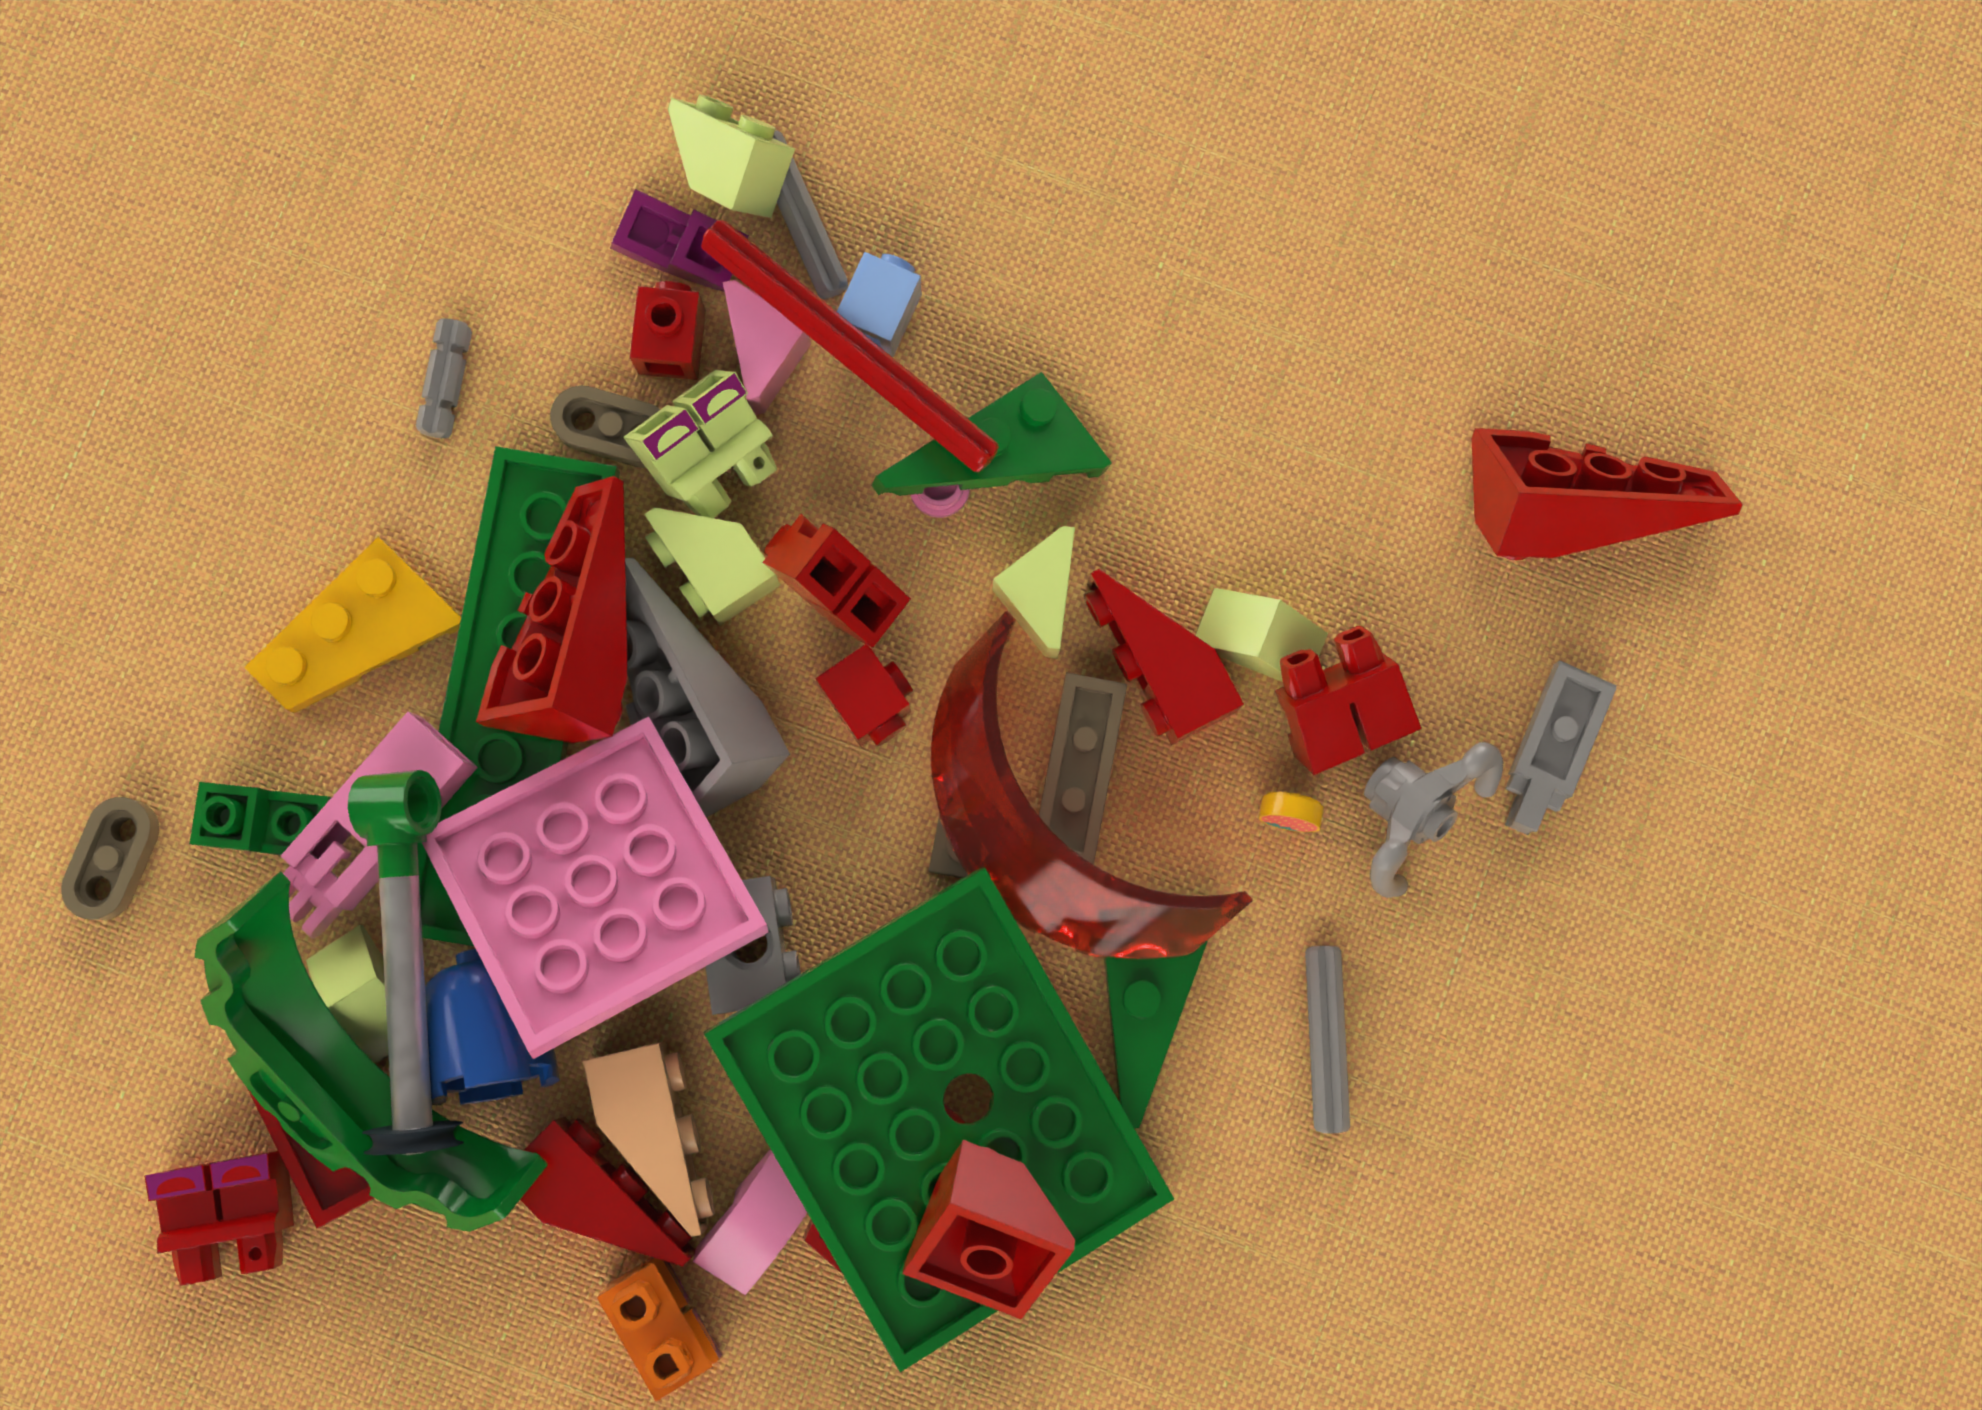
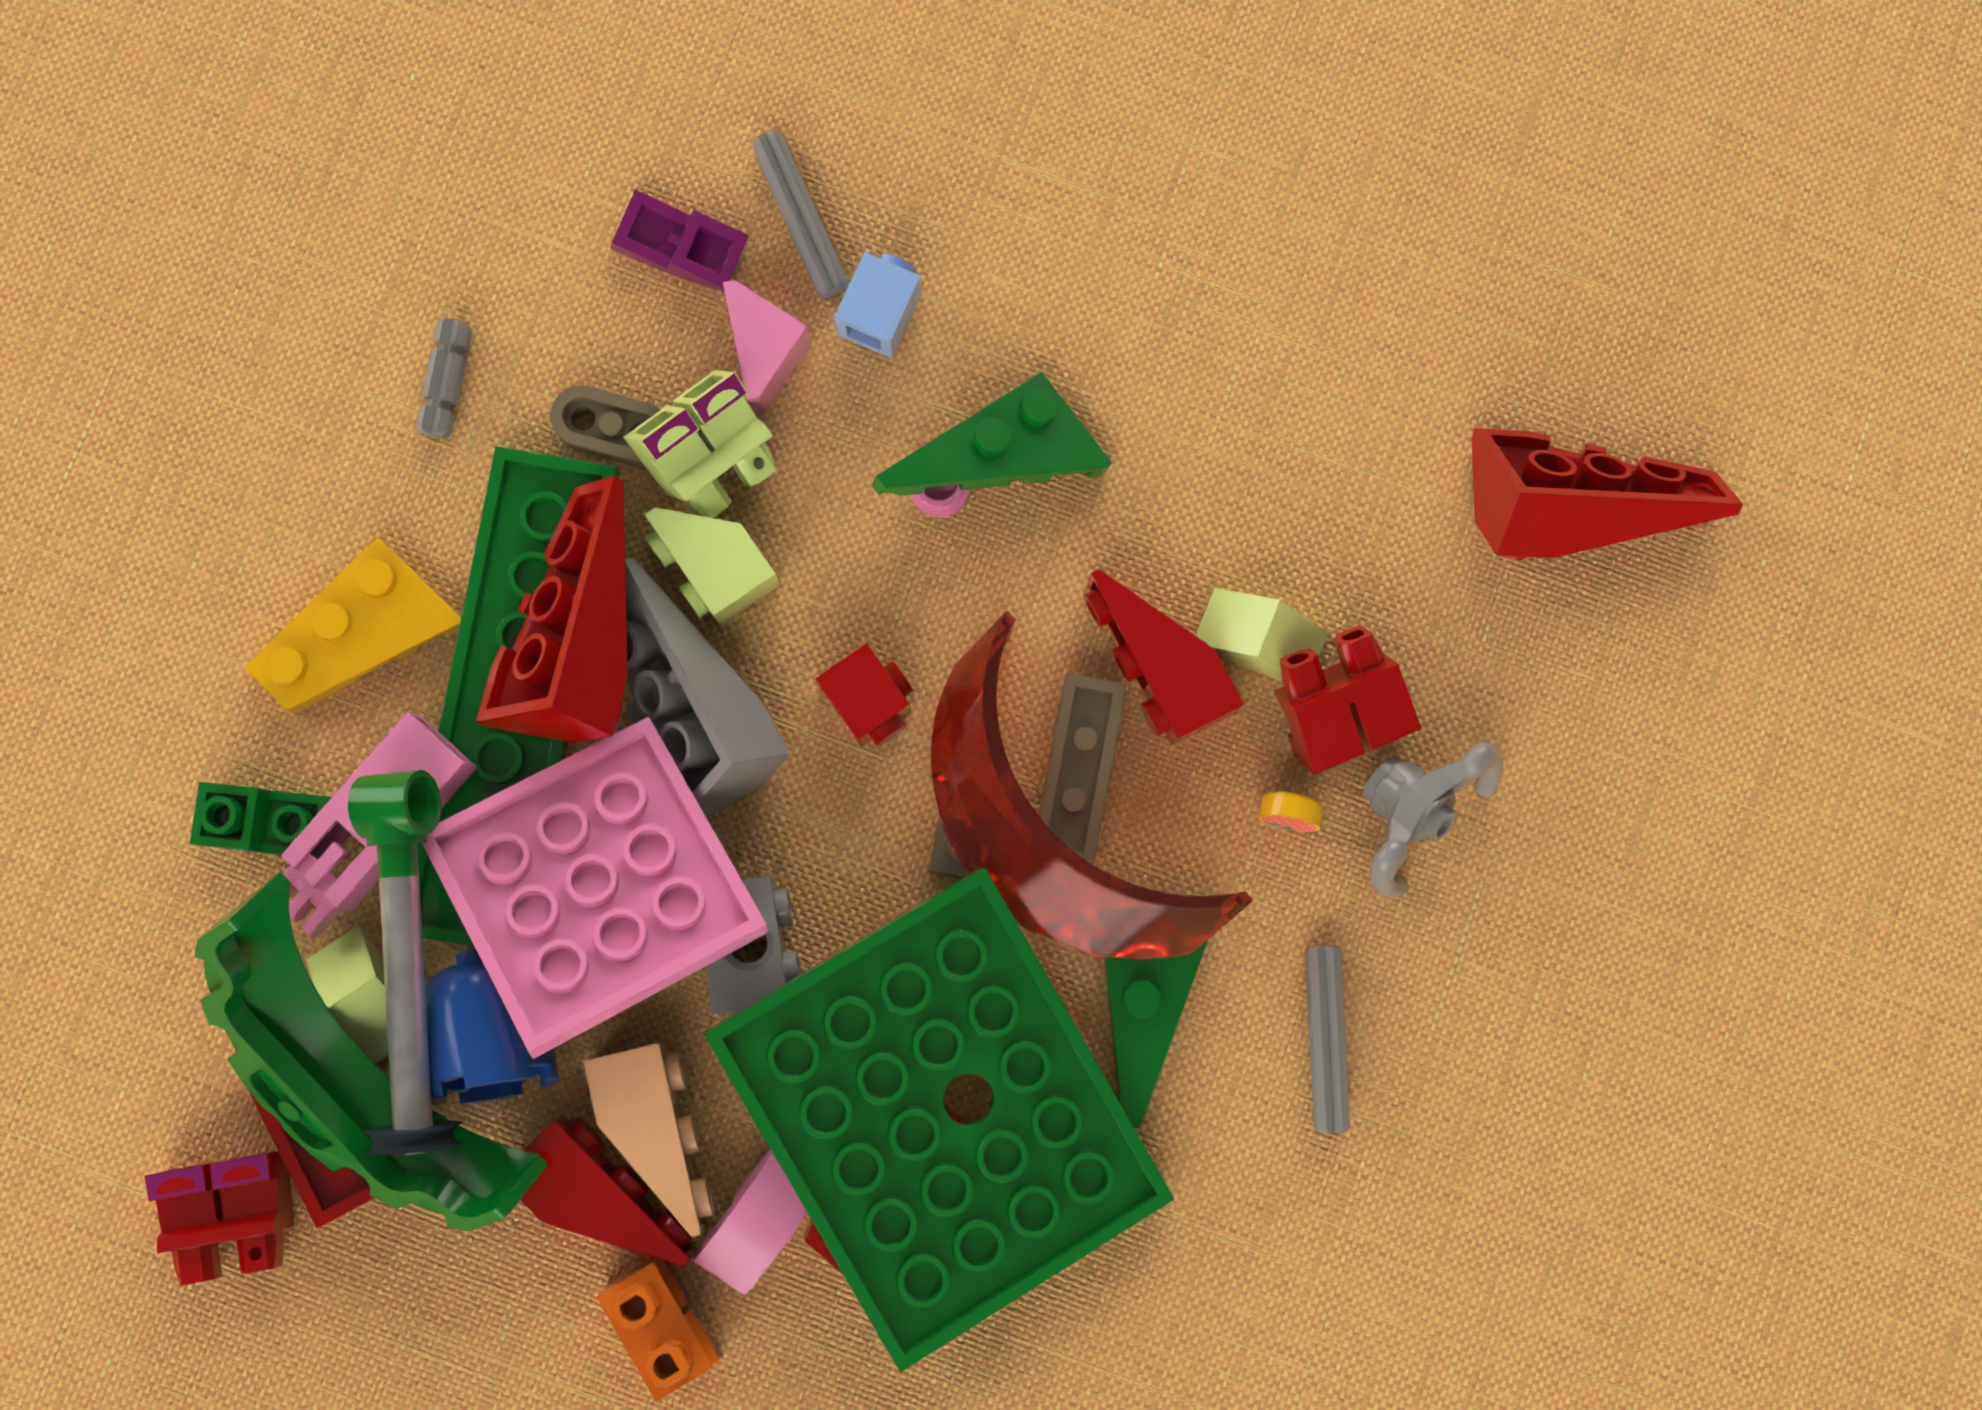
(106, 855): dark tan plate -> none
(668, 331): red brick -> none
(730, 158): yellowish green slope -> none
(835, 579): red hips -> none
(849, 346): red axle -> none
(989, 1233): red slope -> none
(1037, 590): yellowish green slope -> none
(1556, 744): light grey hinge -> none

